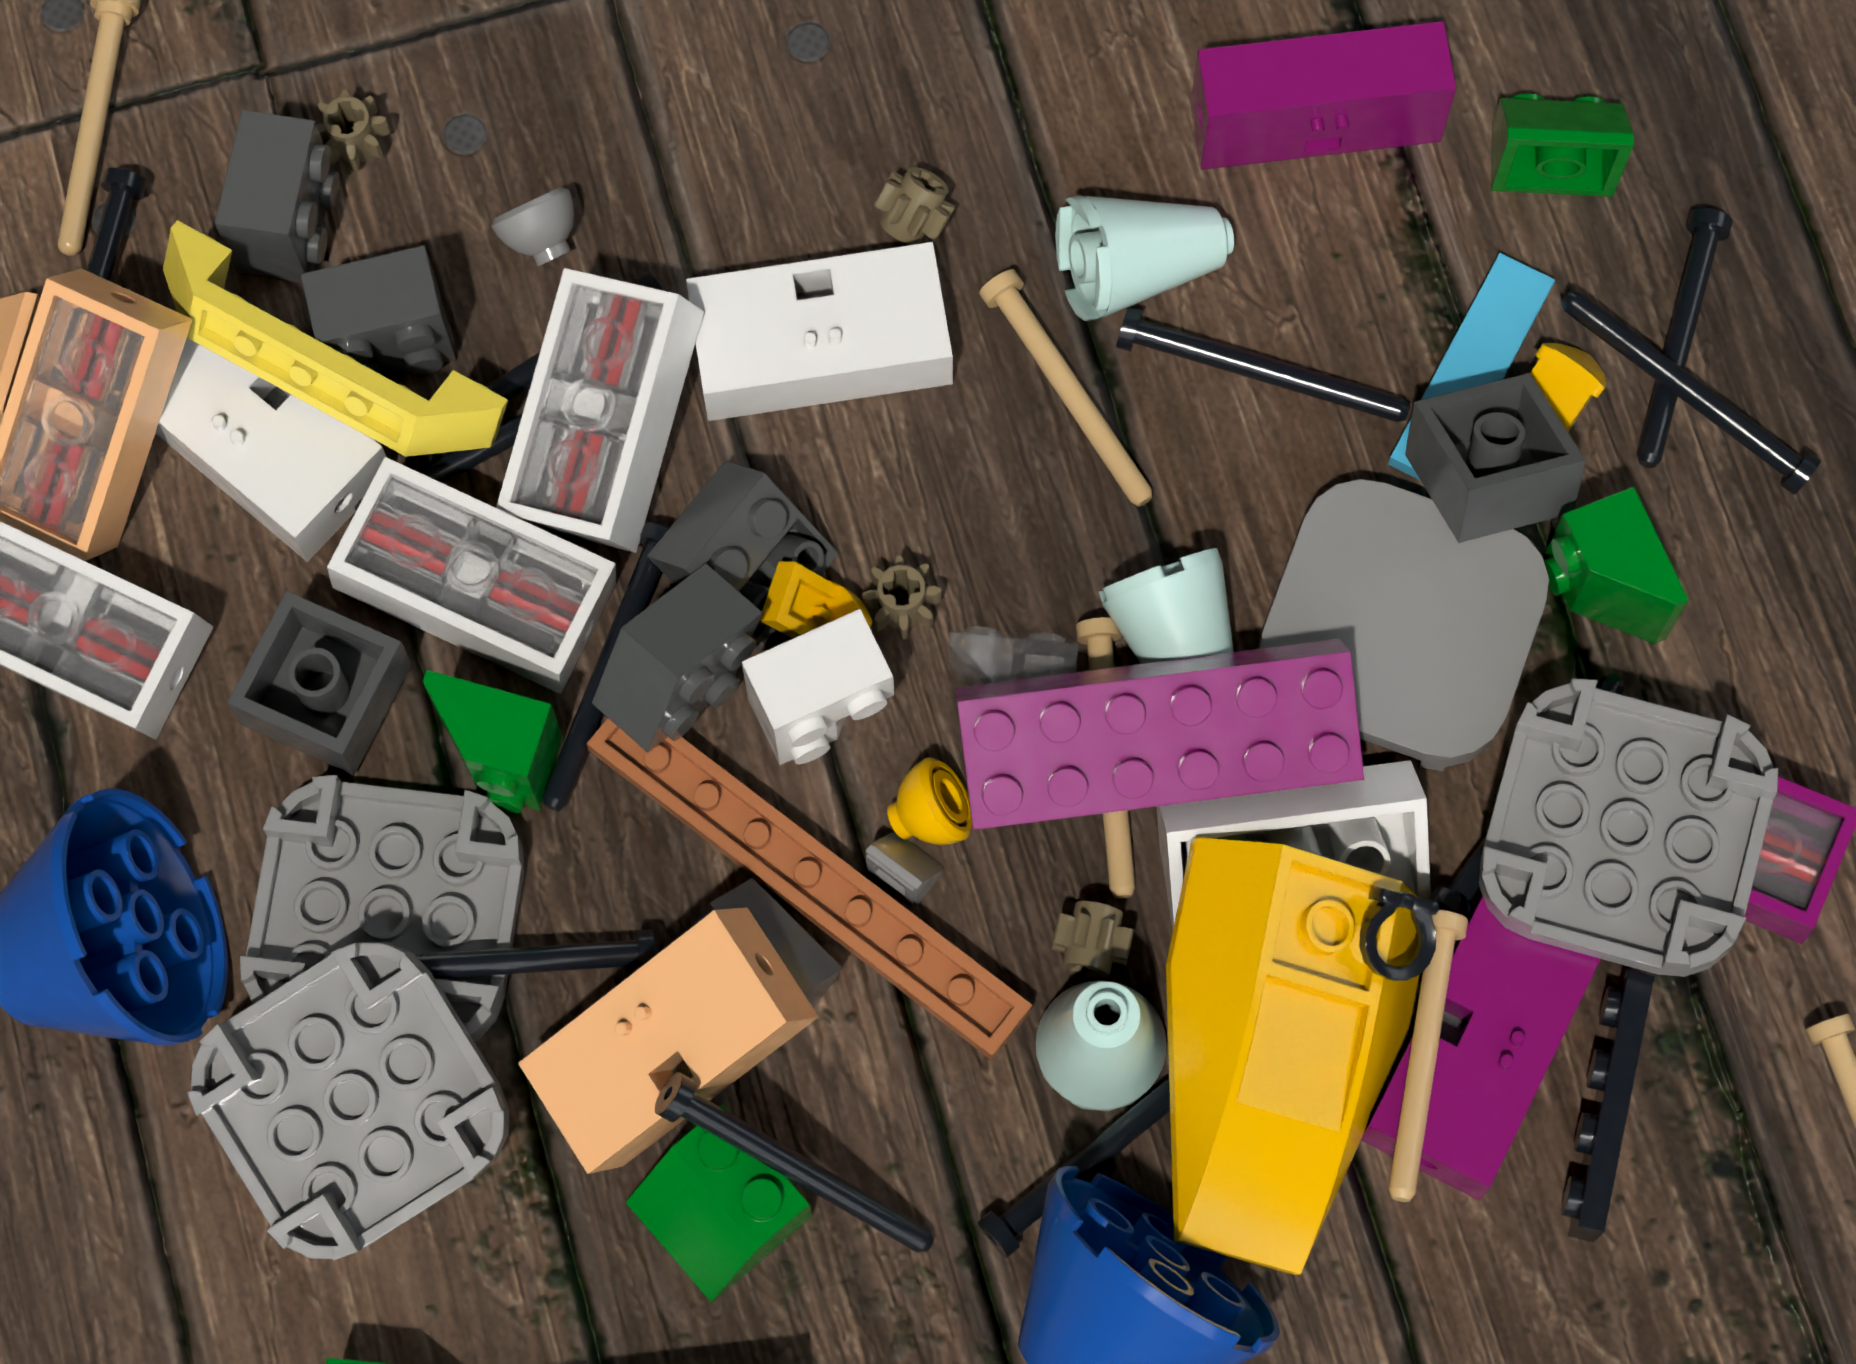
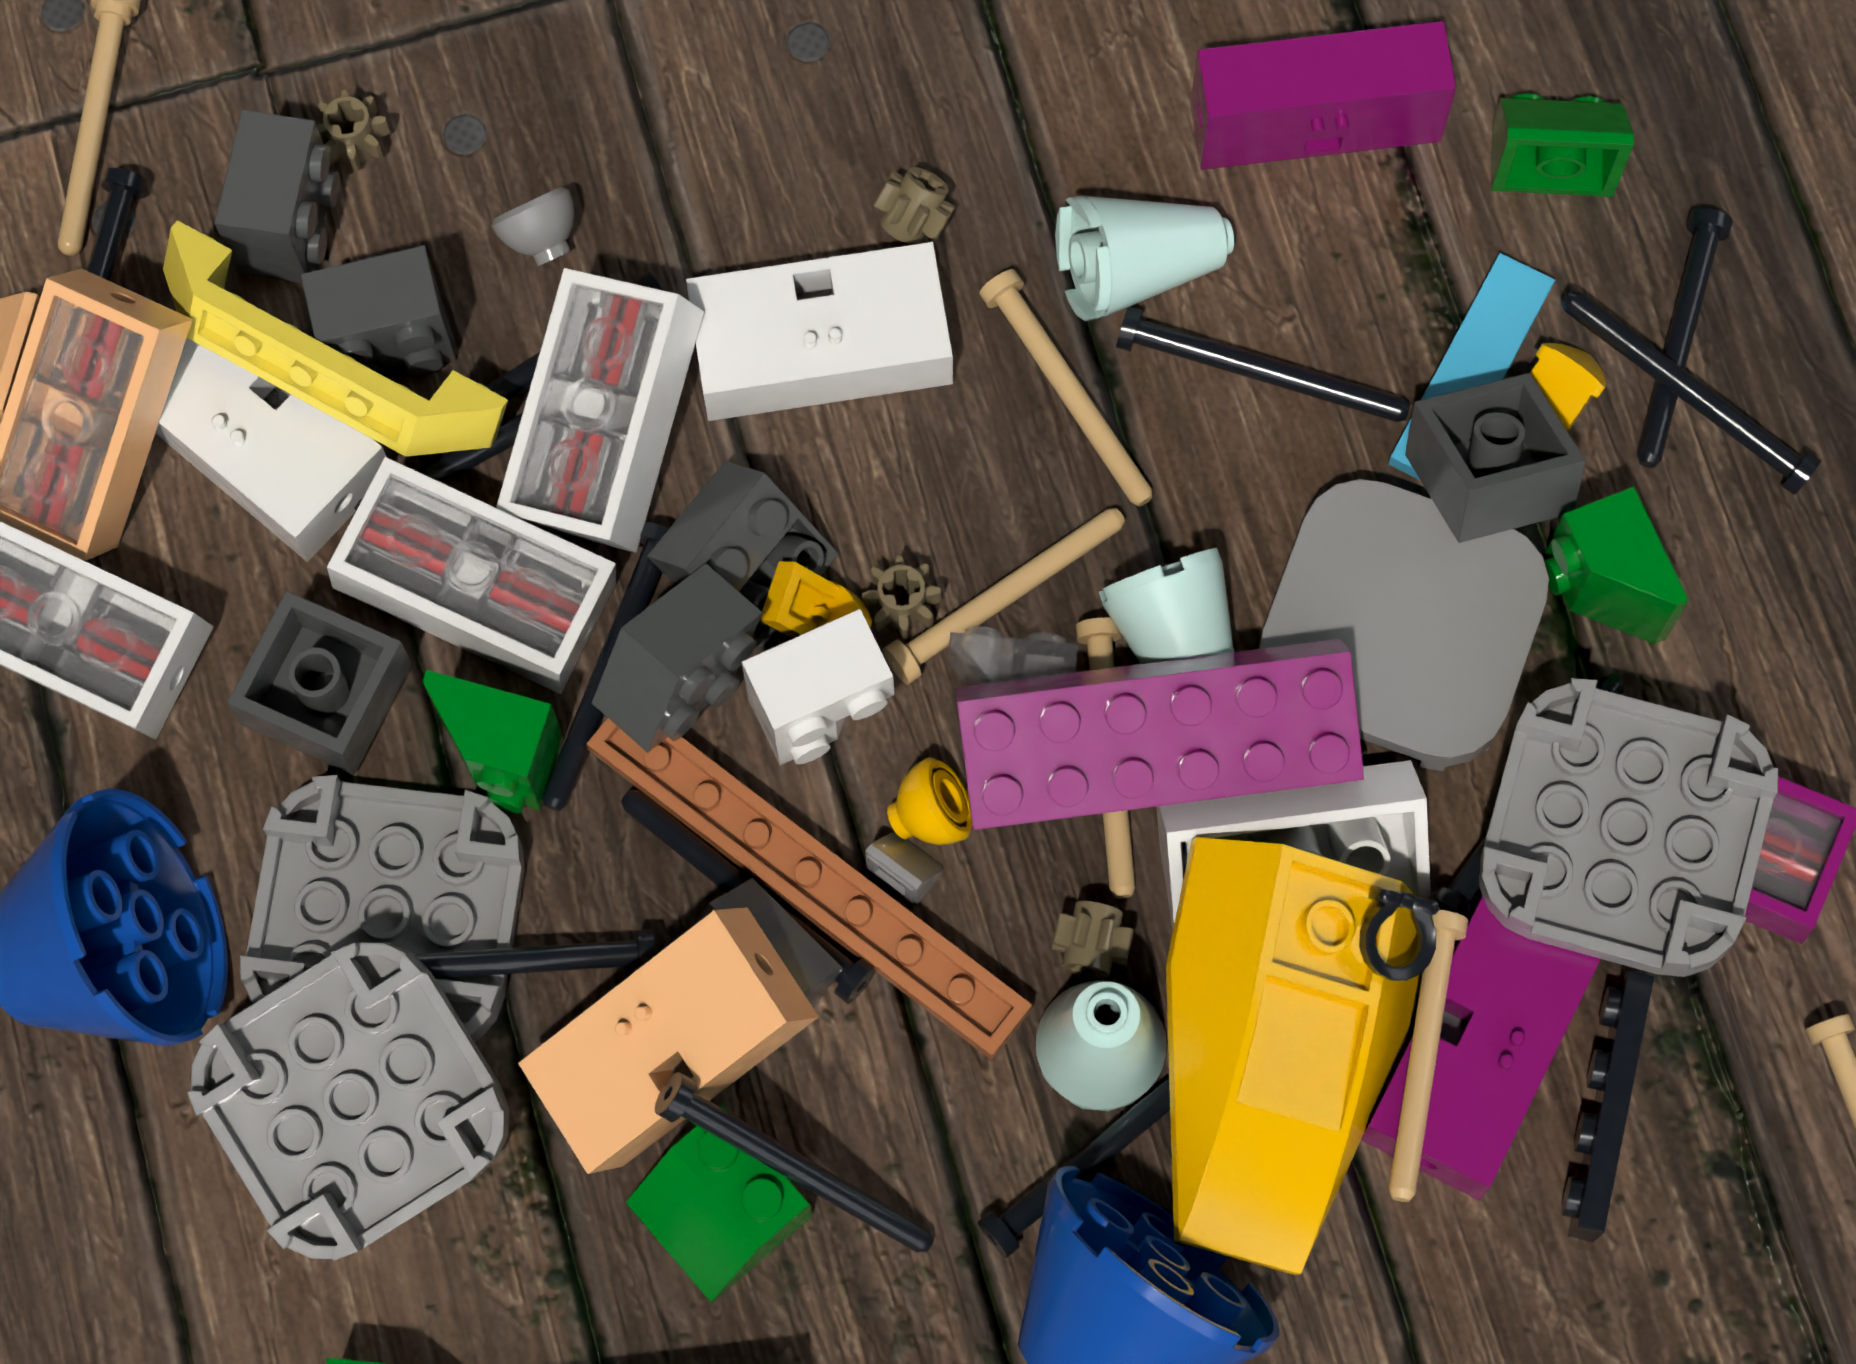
(852, 978): none -> black bar
(907, 658): none -> tan bar

